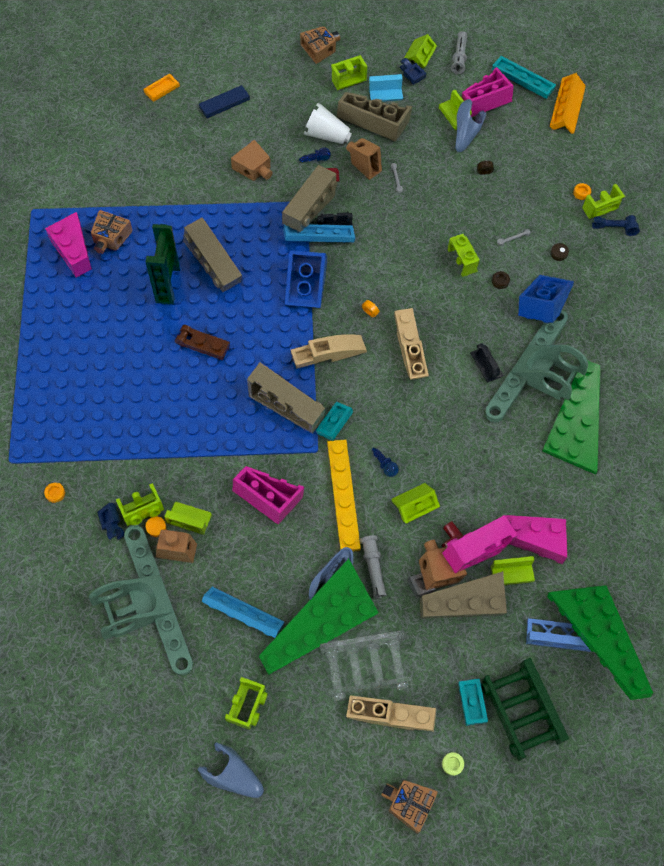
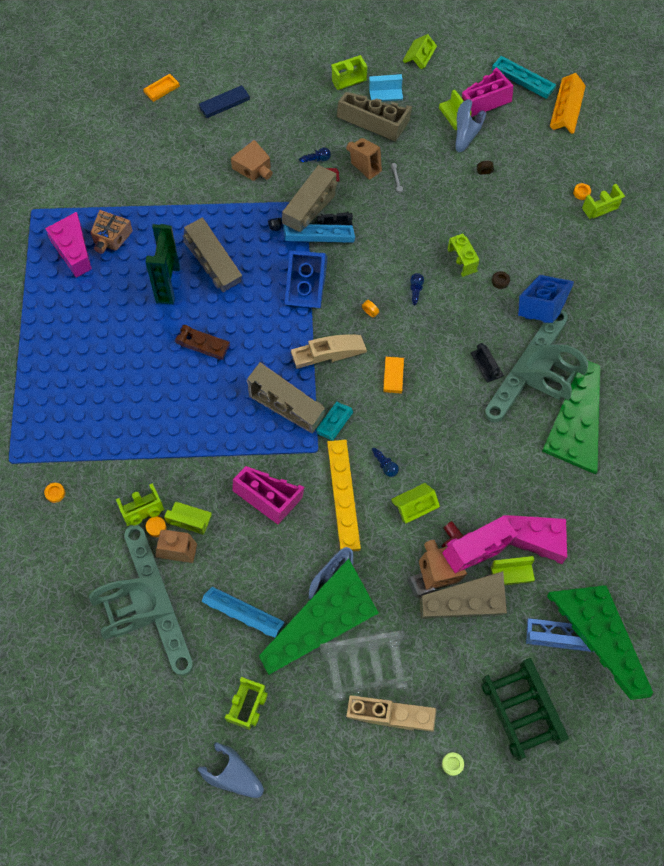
(109, 518): dark blue plate -> none
(275, 224): none -> black hinge
(319, 43): medium nougat torso -> none
(326, 126): white cone -> none
(372, 558): light grey pin -> none
(393, 375): none -> light orange tile
(410, 344): tan slope -> none
(410, 803): torso -> none
(413, 73): dark blue plate -> none
(416, 281): none -> clear blue bar
(460, 57): light grey pin -> none
(472, 702): teal plate -> none
(500, 242): light grey hinge -> none
(559, 252): dark brown tile -> none
(630, 225): dark blue brick -> none

